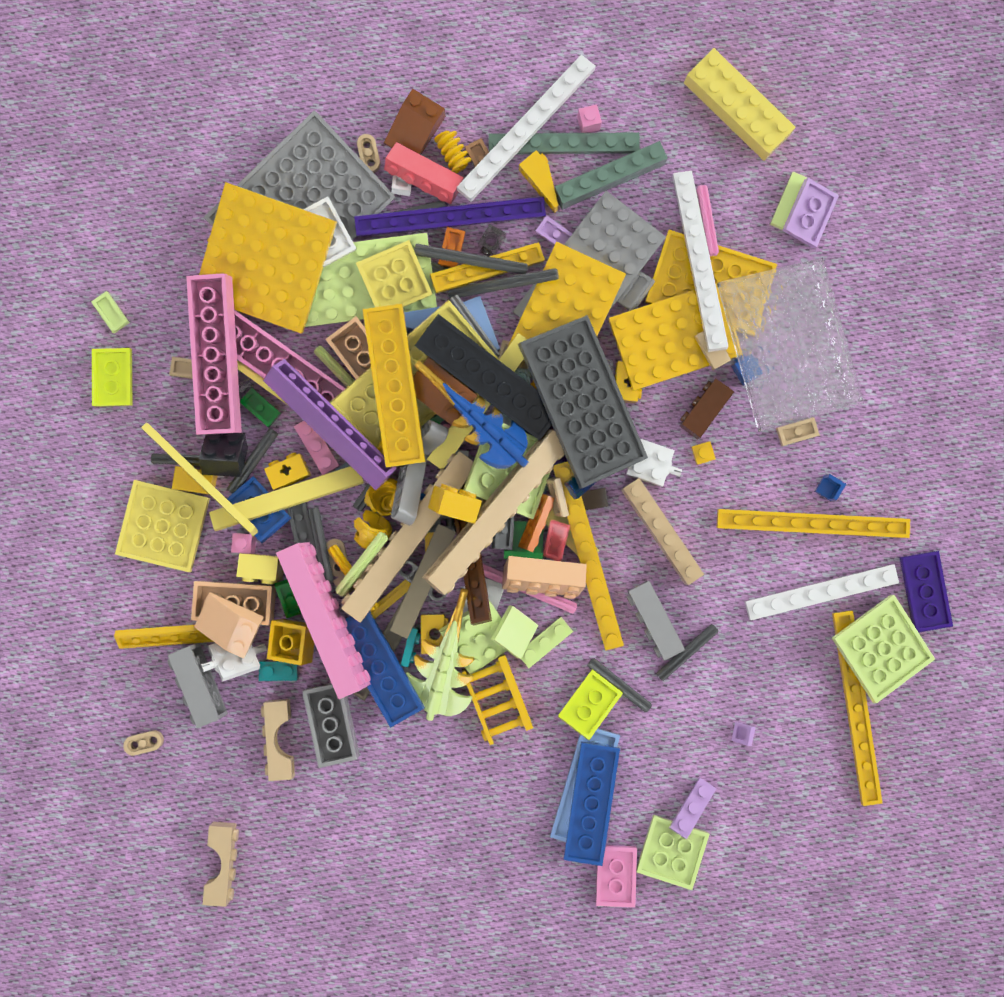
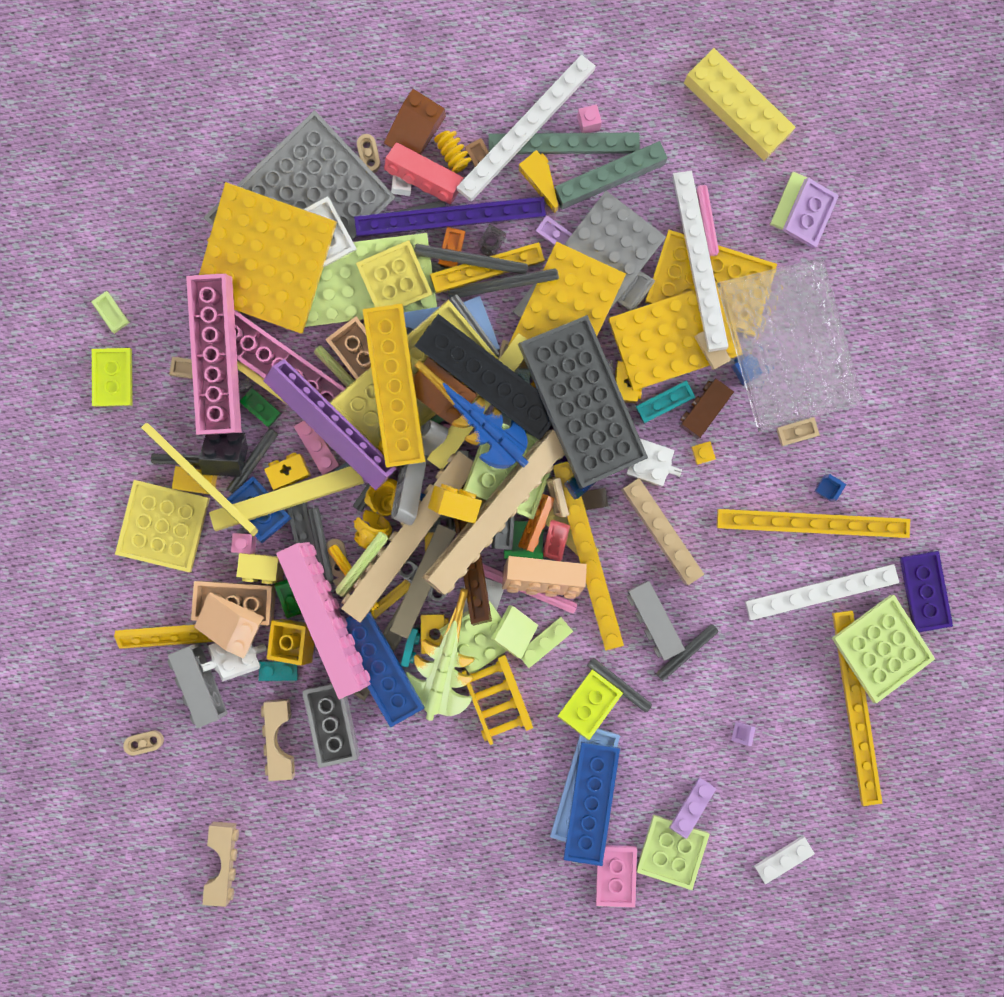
(665, 402): none -> teal plate
(784, 859): none -> white plate

